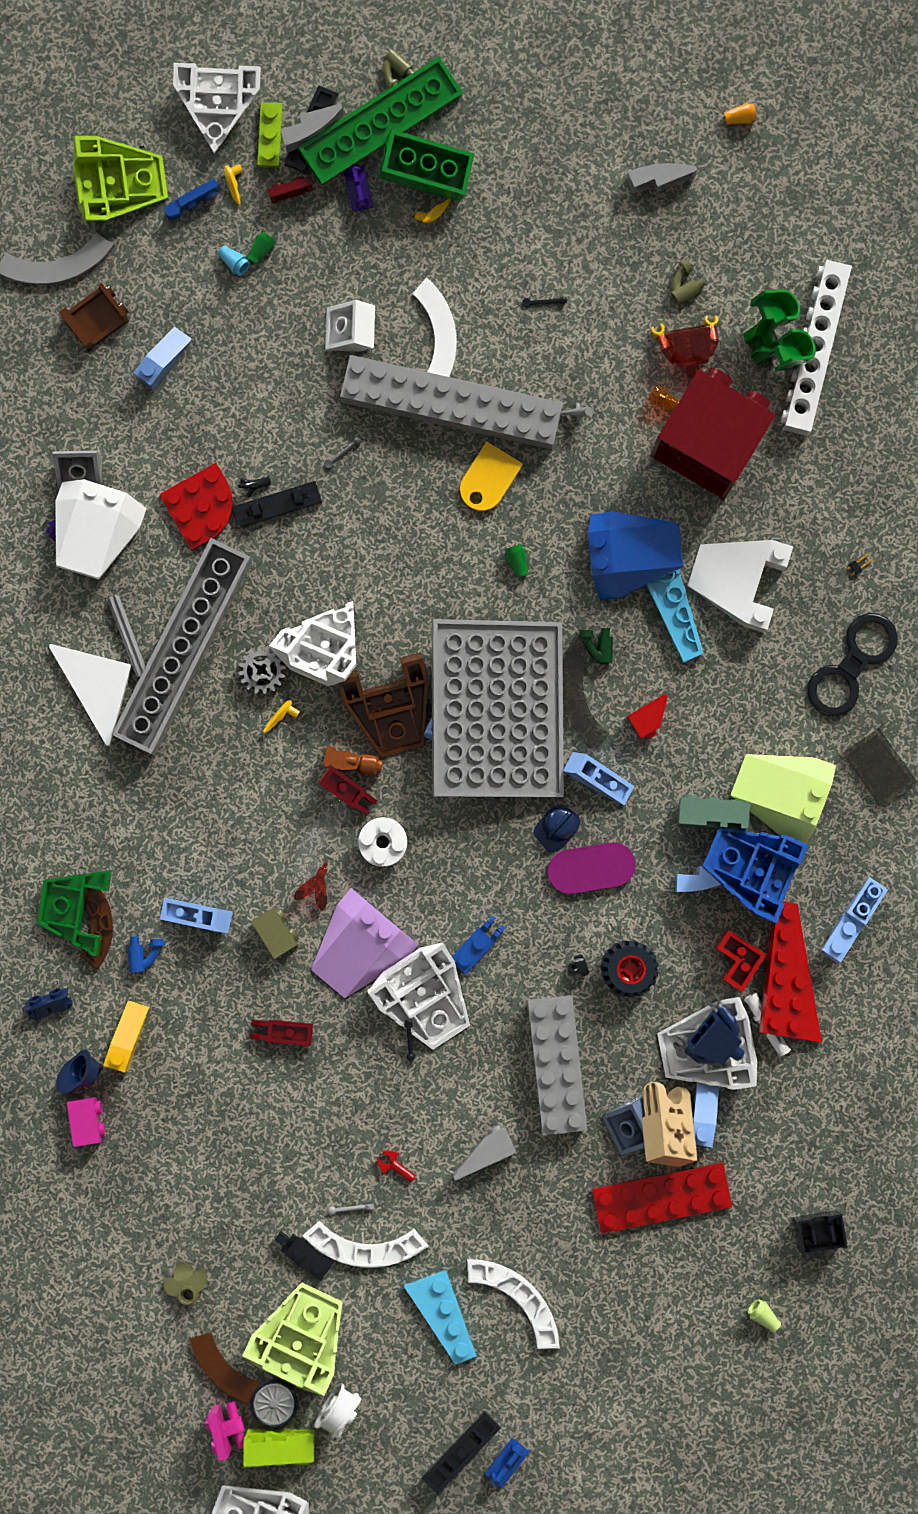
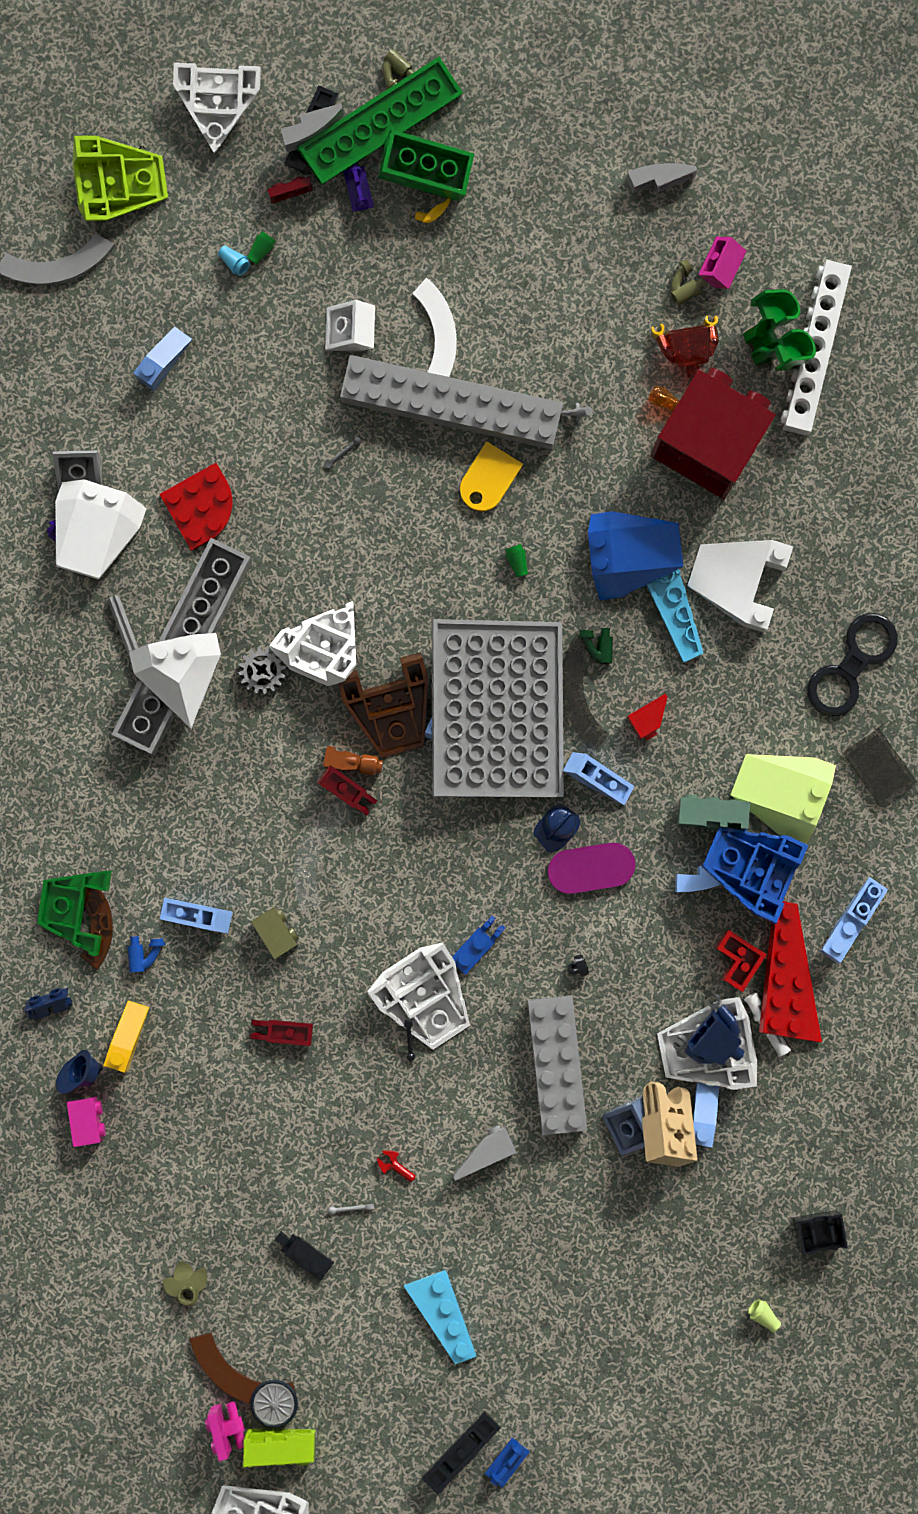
(96, 316): reddish brown panel -> none
(98, 684): white tile -> none
(178, 671): none -> white wedge
(190, 200): blue hinge -> none
(231, 181): yellow bar -> none
(254, 484): black bar -> none
(270, 135): lime plate -> none
(277, 504): black hinge -> none
(279, 715): yellow bar -> none
(299, 1340): yellowish green wedge -> none
(315, 883): clear red piece -> none
(337, 1411): white wheel -> none
(359, 946): lavender wedge -> none
(364, 1254): white tile -> none
(382, 856): white wheel -> none
(523, 1293): white tile -> none
(526, 302): black hinge -> none
(629, 968): black wheel -> none
(662, 1197): red plate -> none
(722, 262): none -> dark pink brick
(741, 115): light orange cone -> none
(855, 567): black piece -> none

